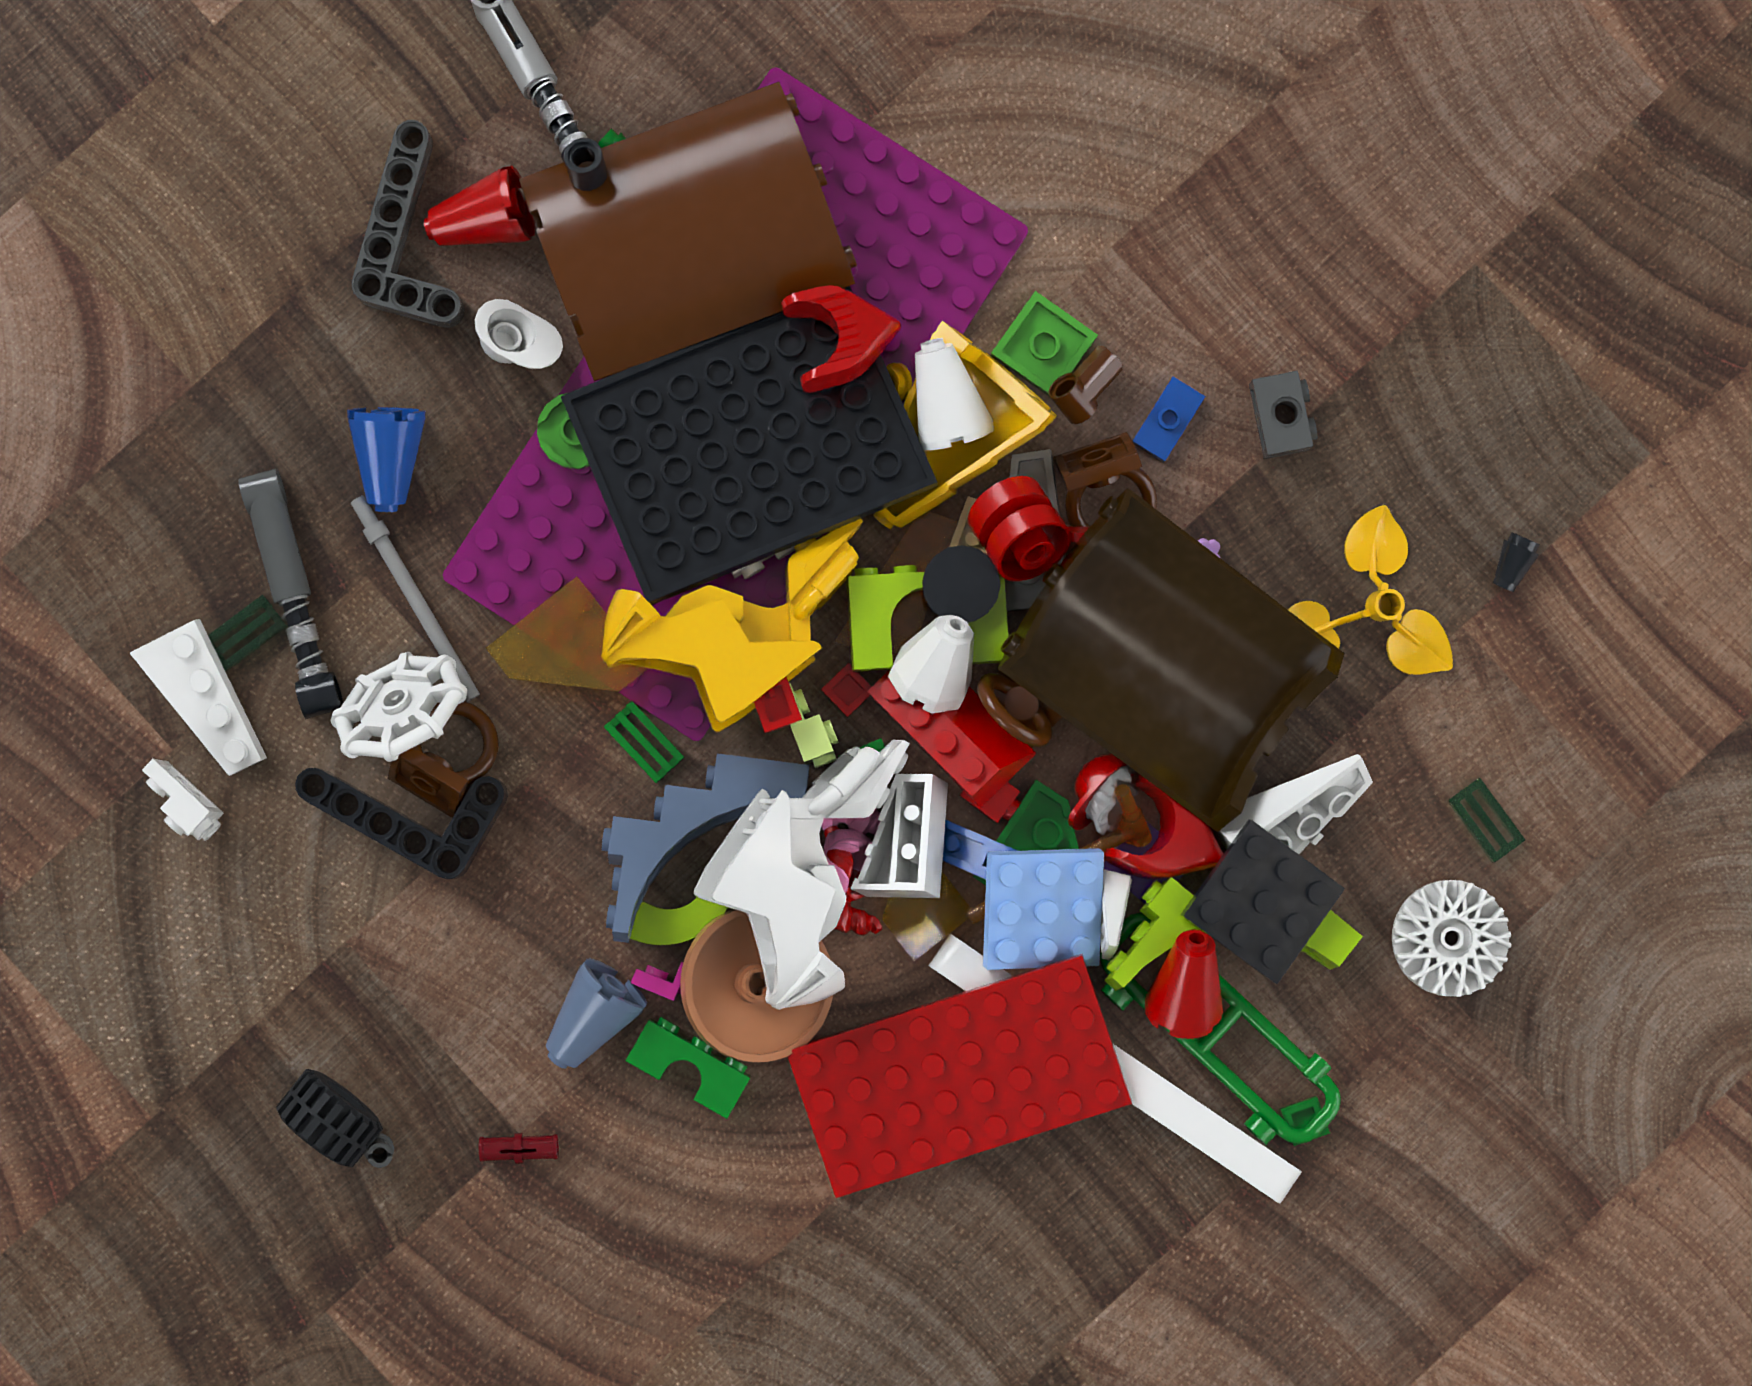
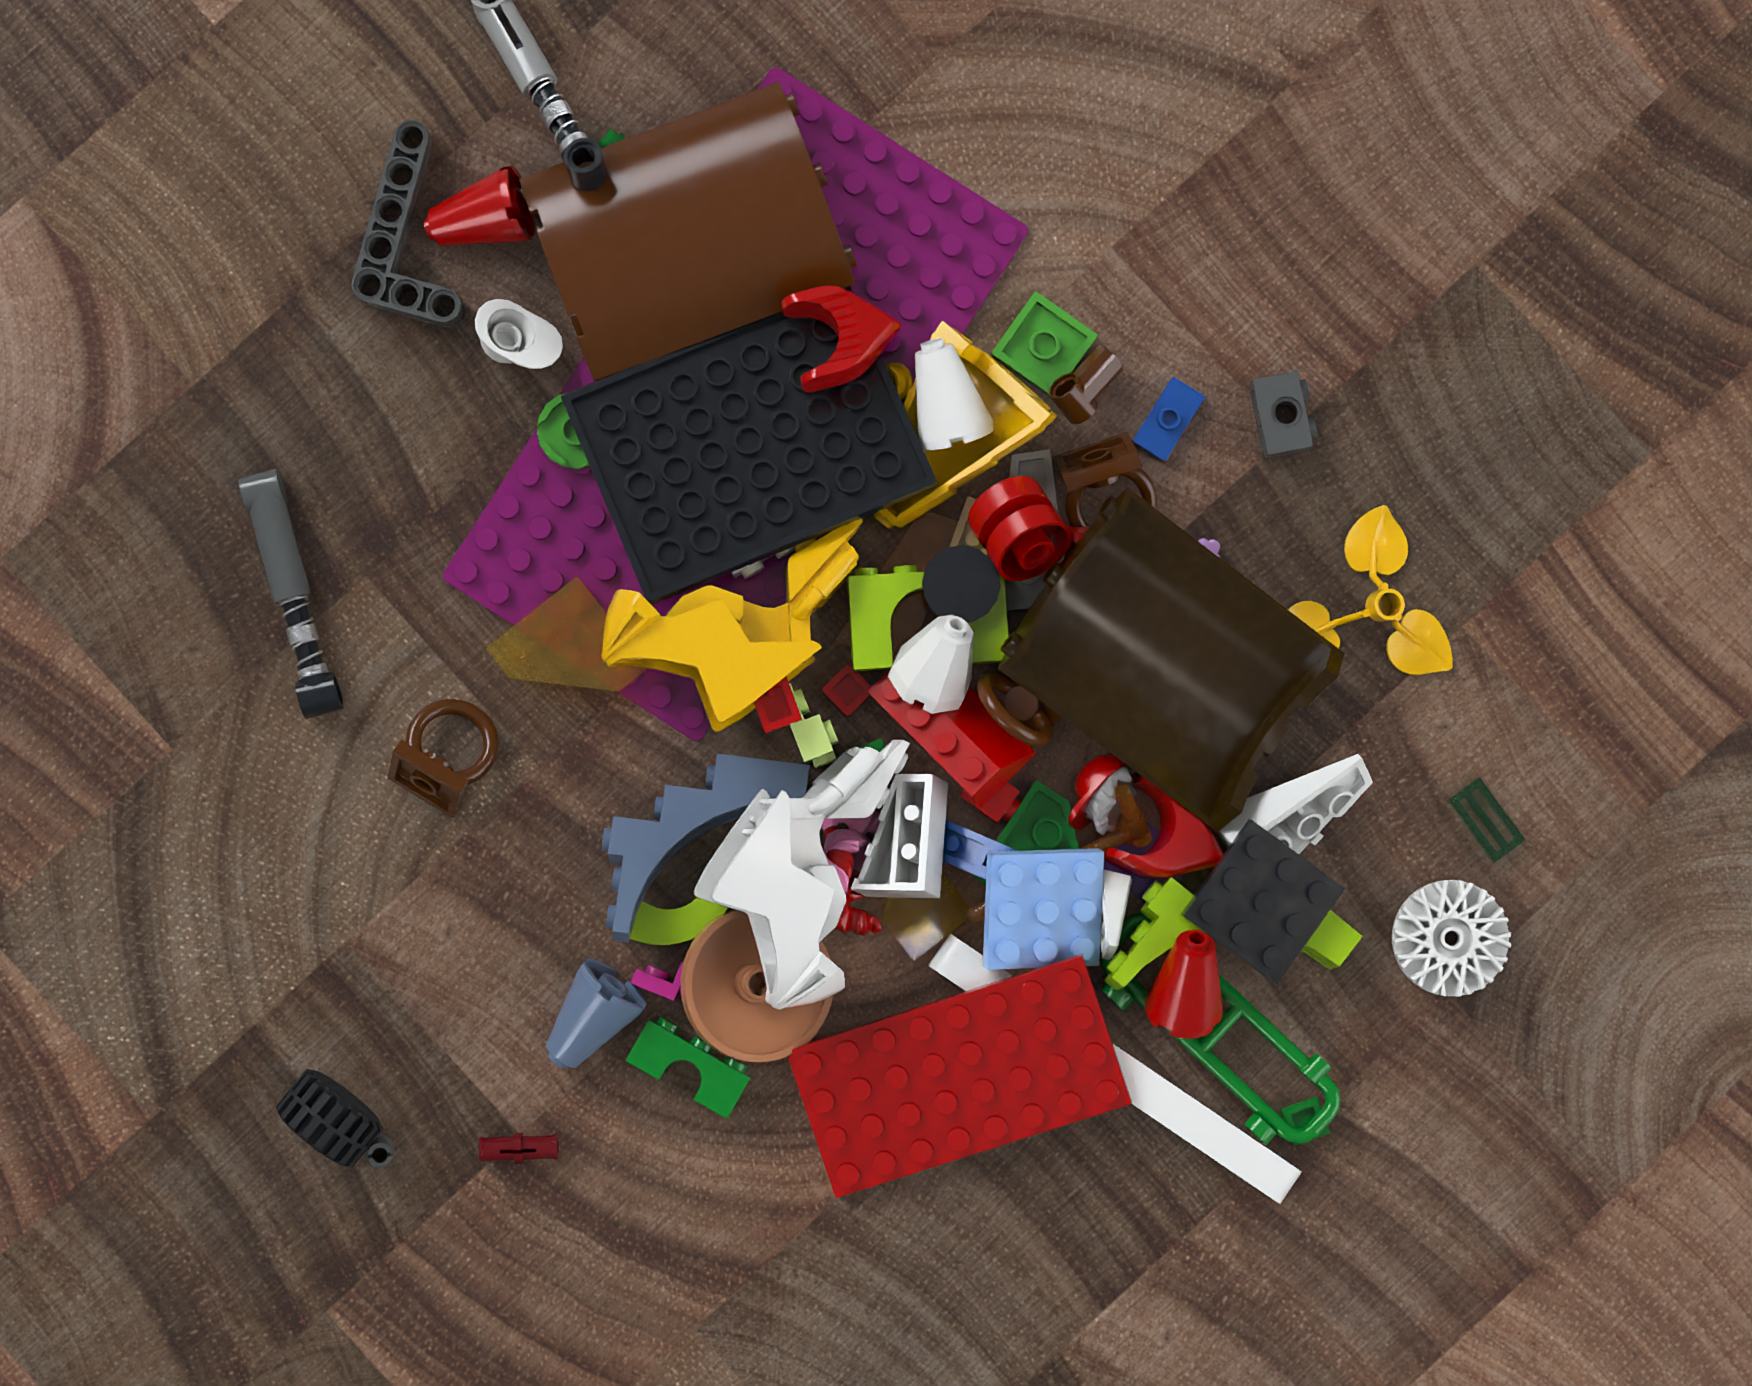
(187, 806): white plate -> none
(198, 688): white wing -> none
(237, 619): clear green tile -> none
(377, 534): light grey bar -> none
(386, 452): blue cone -> none
(398, 706): white plate -> none
(404, 826): black beam -> none
(622, 718): green tile -> none
(1515, 561): black cone -> none

